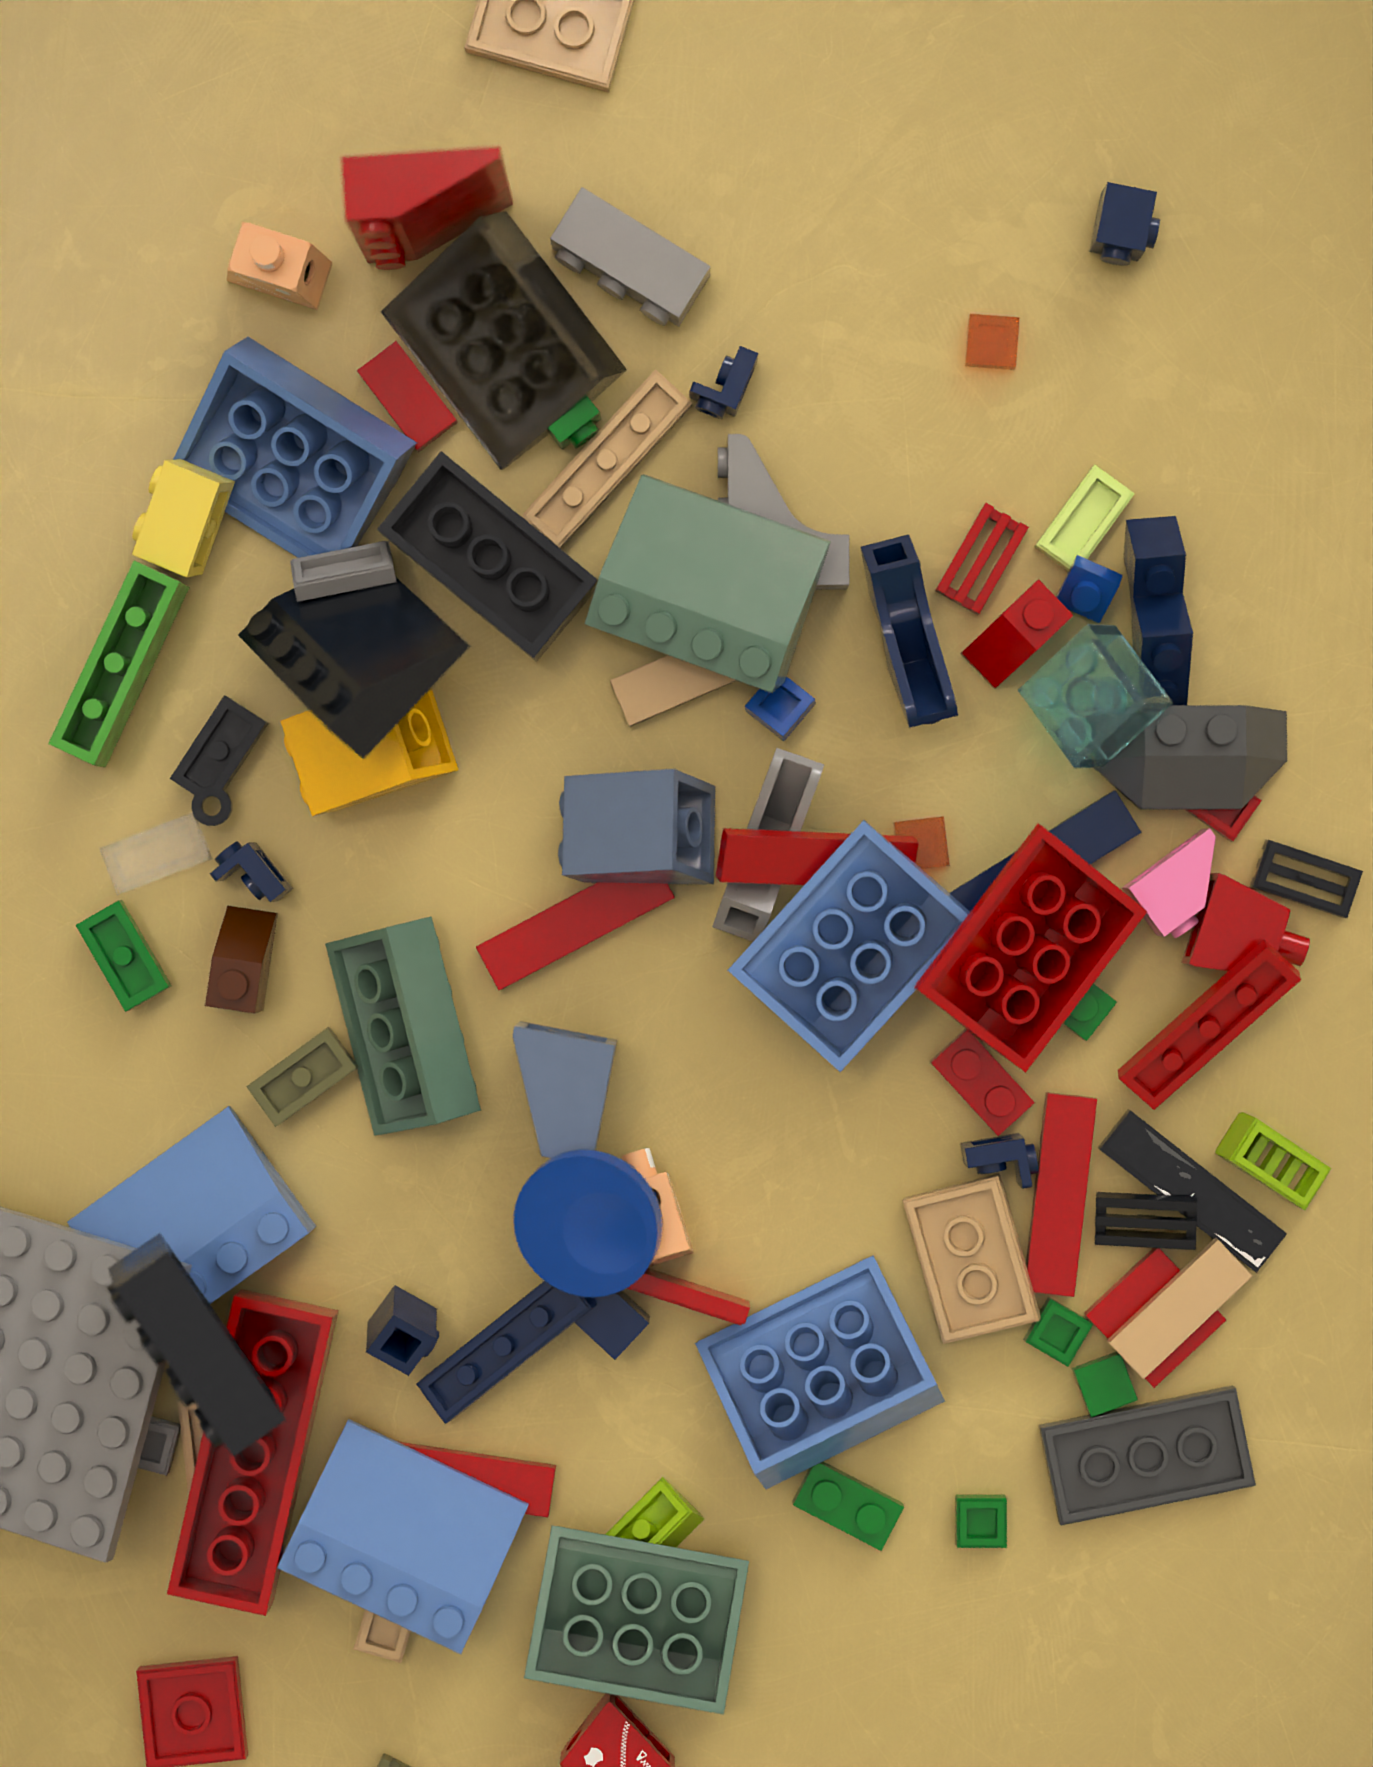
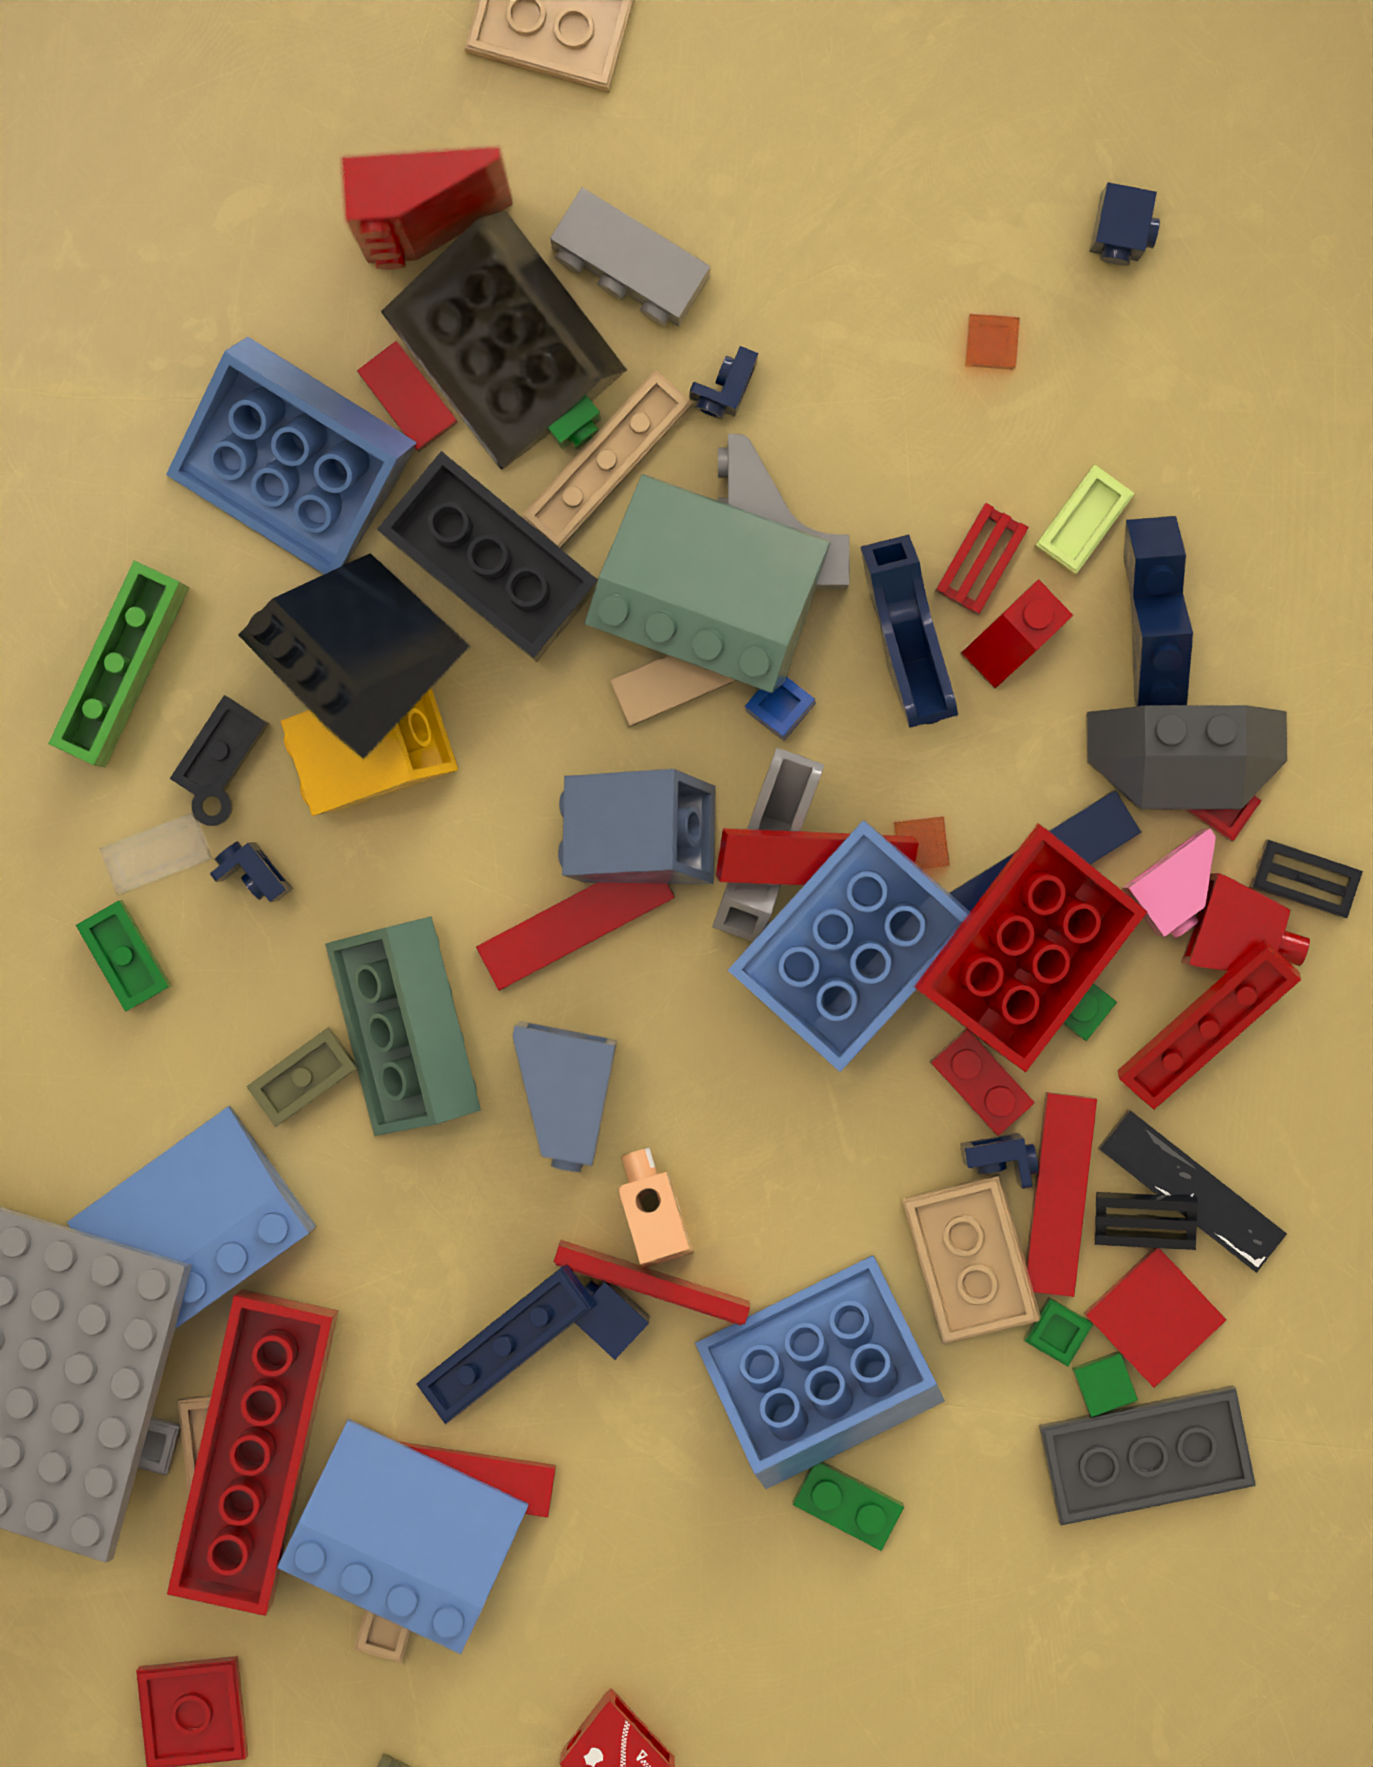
(181, 517): light yellow brick -> none
(192, 1339): black brick -> none
(242, 960): reddish brown slope -> none
(277, 265): light nougat torso -> none
(342, 570): light grey tile -> none
(402, 1330): dark blue brick -> none
(588, 1223): blue piece -> none
(637, 1619): sand green slope -> none
(659, 1517): lime slope -> none
(981, 1521): green tile -> none
(1088, 588): blue plate -> none
(1095, 696): clear light blue brick -> none
(1179, 1308): tan tile -> none
(1244, 1146): lime slope -> none

